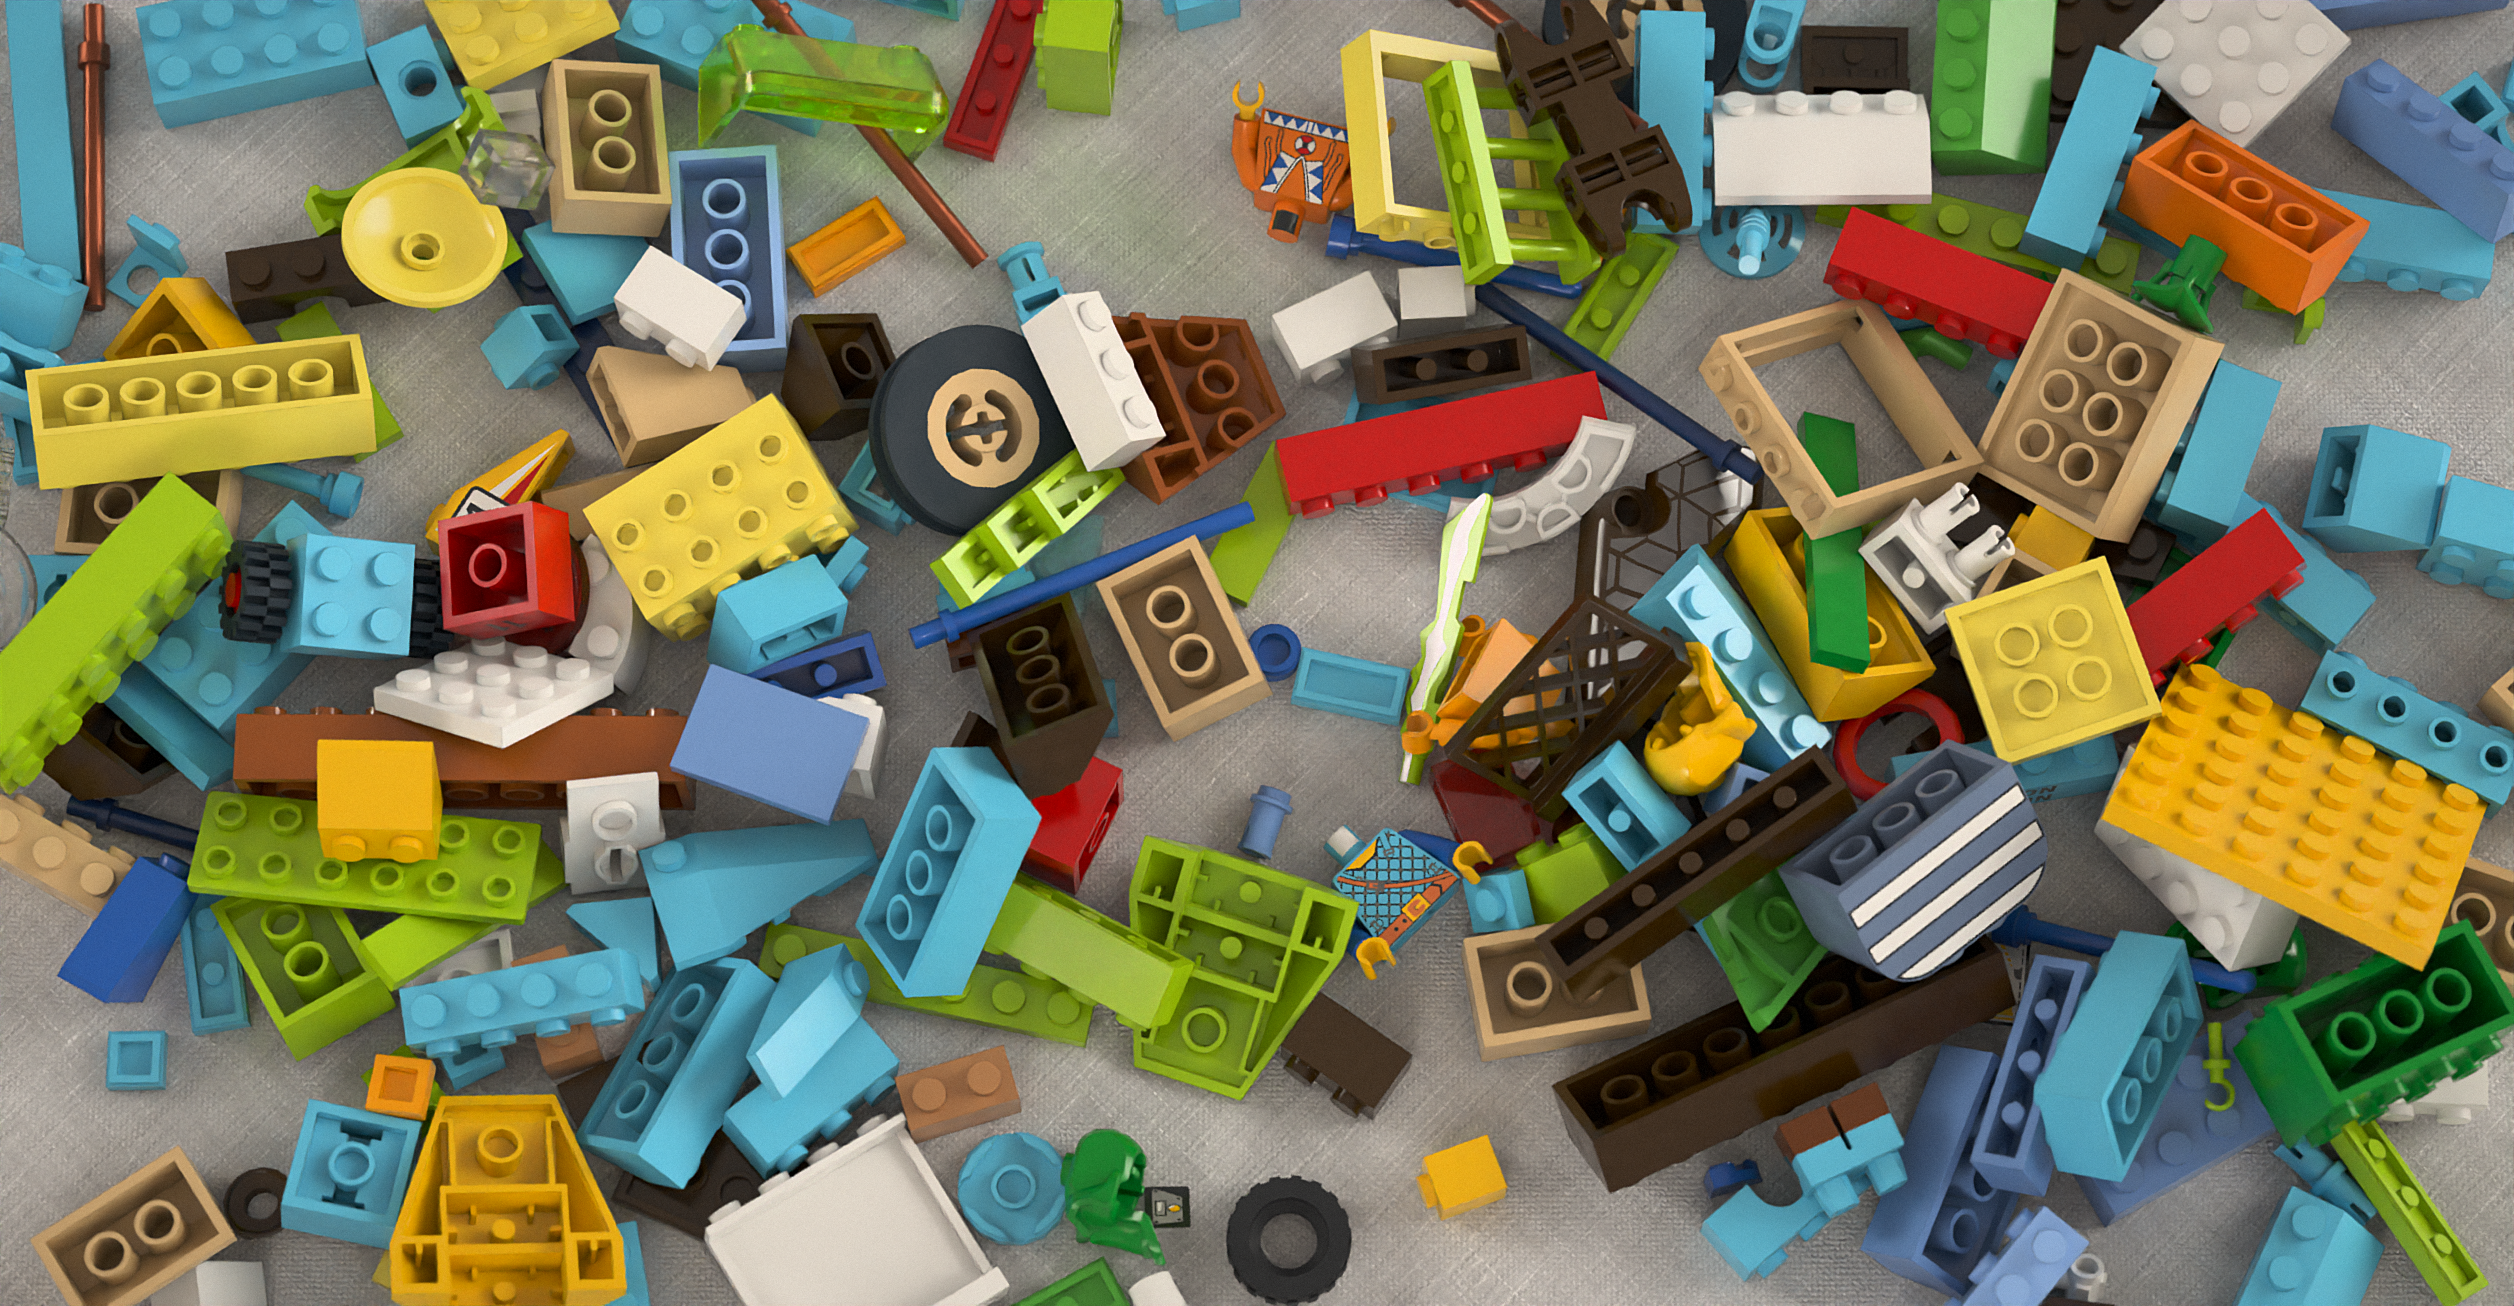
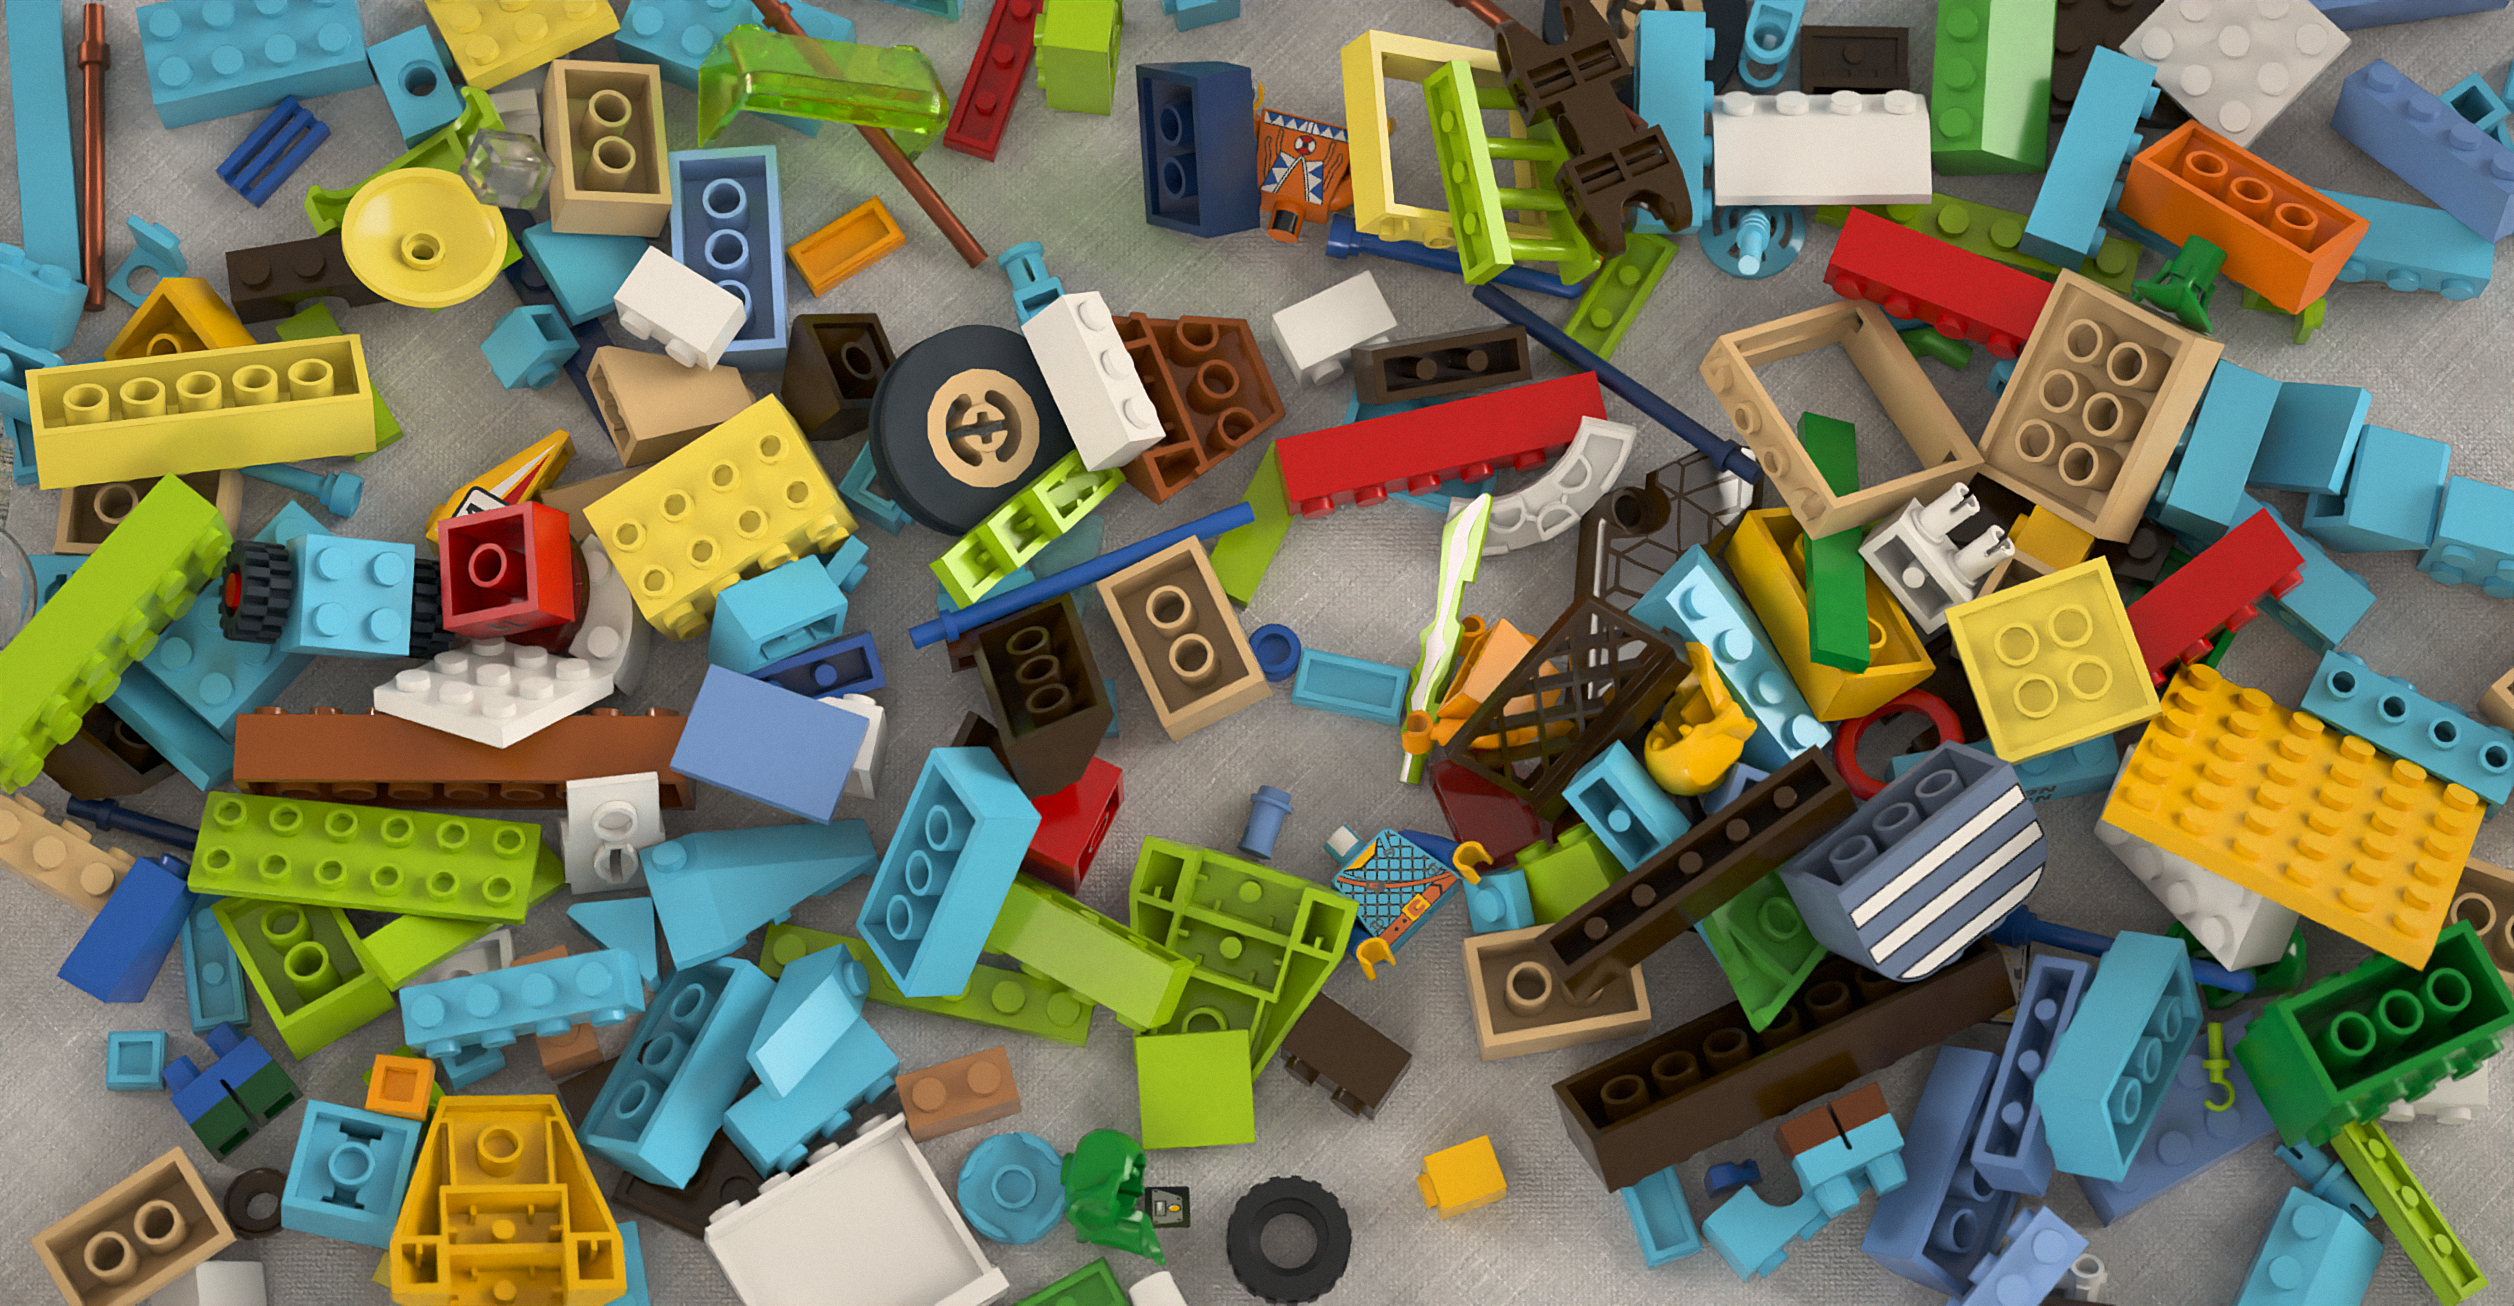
(205, 1099): none -> hips
(259, 138): none -> blue tile
(378, 800): yellow slope -> none
(1195, 1088): none -> lime tile
(1198, 147): none -> dark blue slope
(1433, 300): white brick -> none
(1661, 1218): none -> medium azure tile
(2309, 438): none -> medium azure tile

